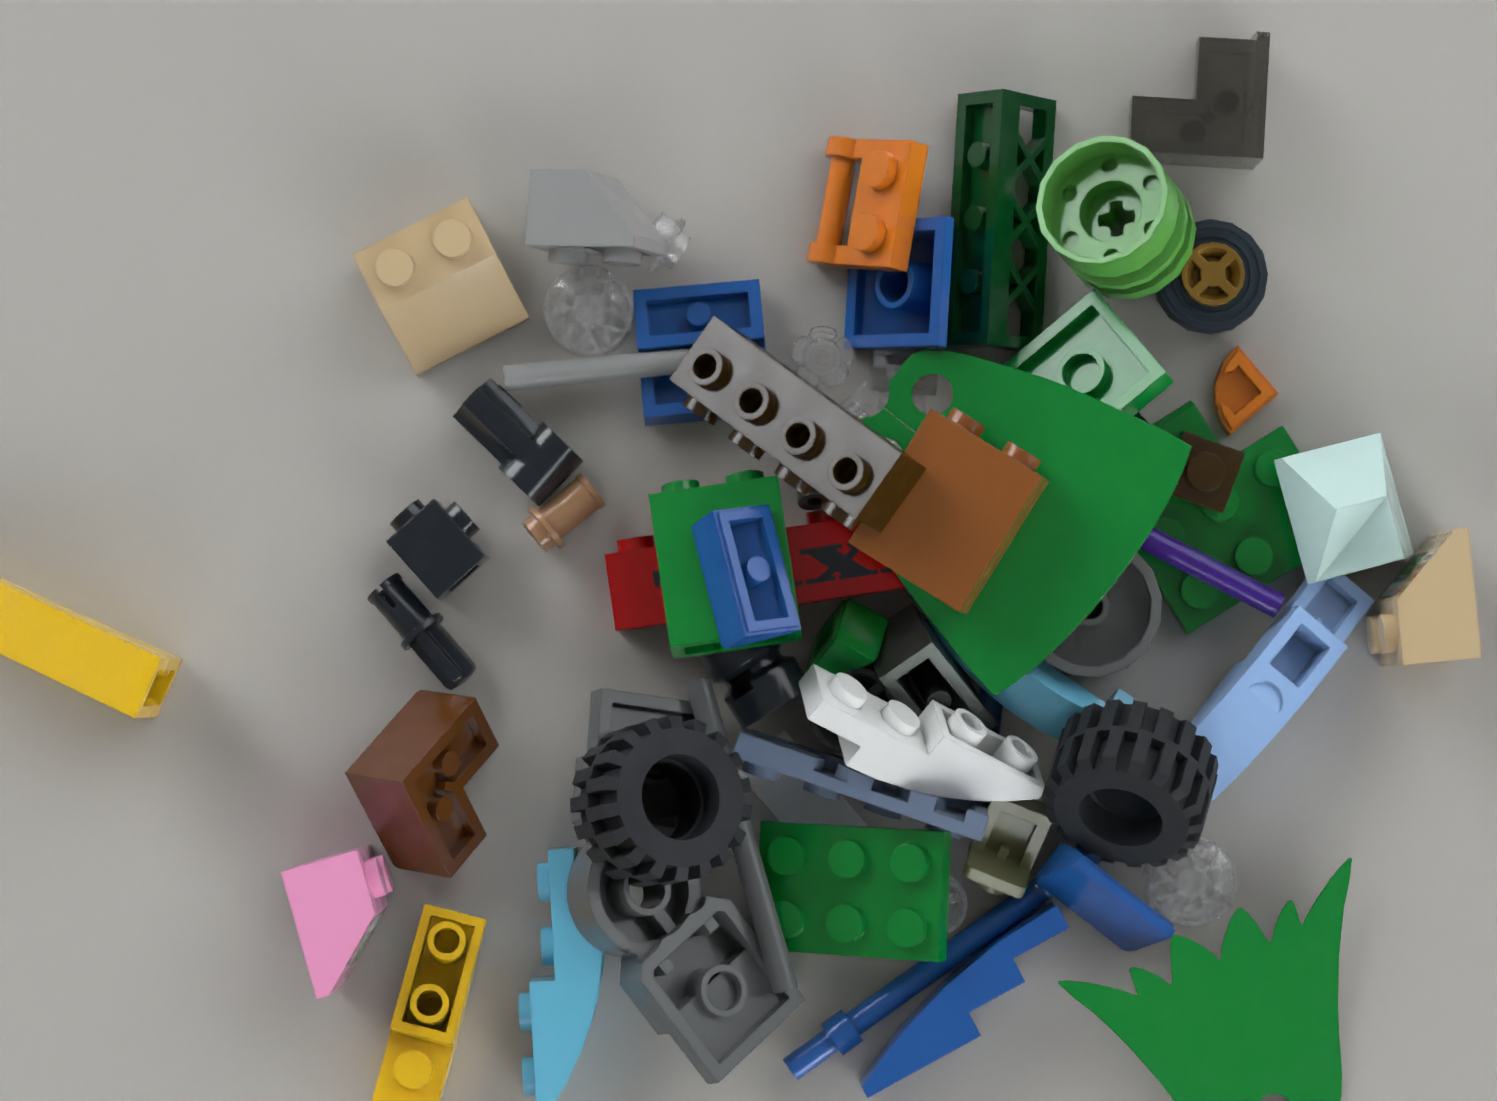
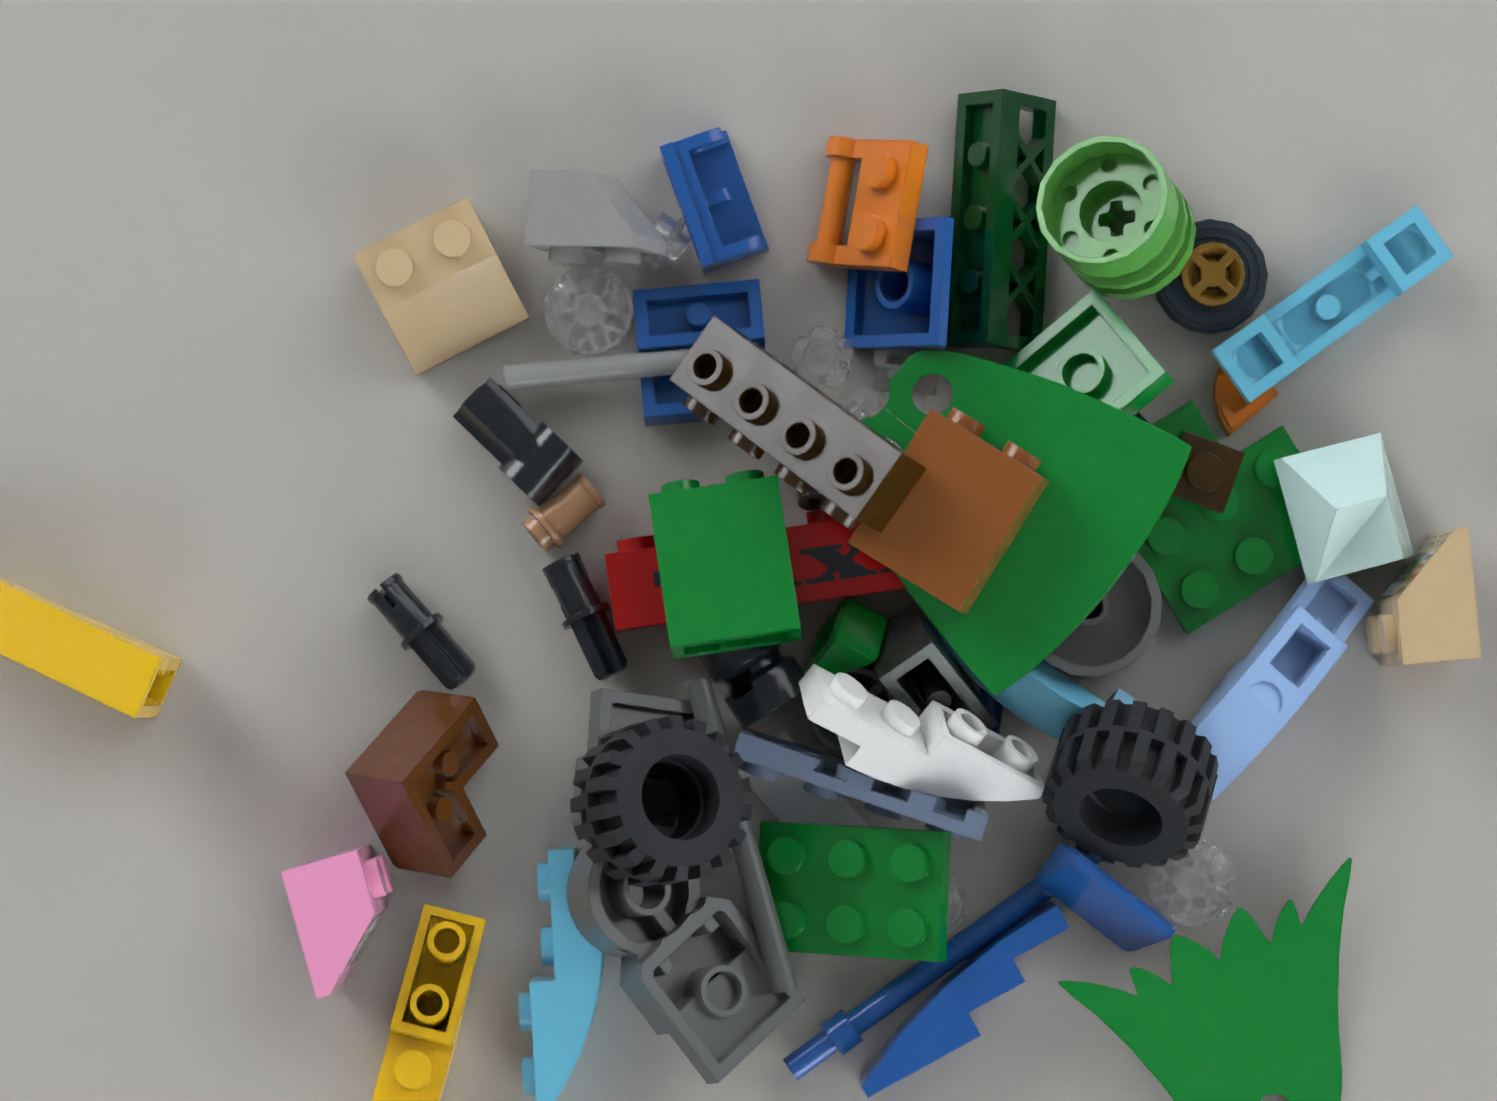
(437, 545): black brick -> none
(586, 616): none -> black axle
(713, 199): none -> blue hinge
(745, 575): blue slope -> none
(1008, 847): olive bracket -> none
(1213, 572): dark purple bar -> none
(1224, 118): clear smoke panel -> none
(1332, 304): none -> medium azure slope

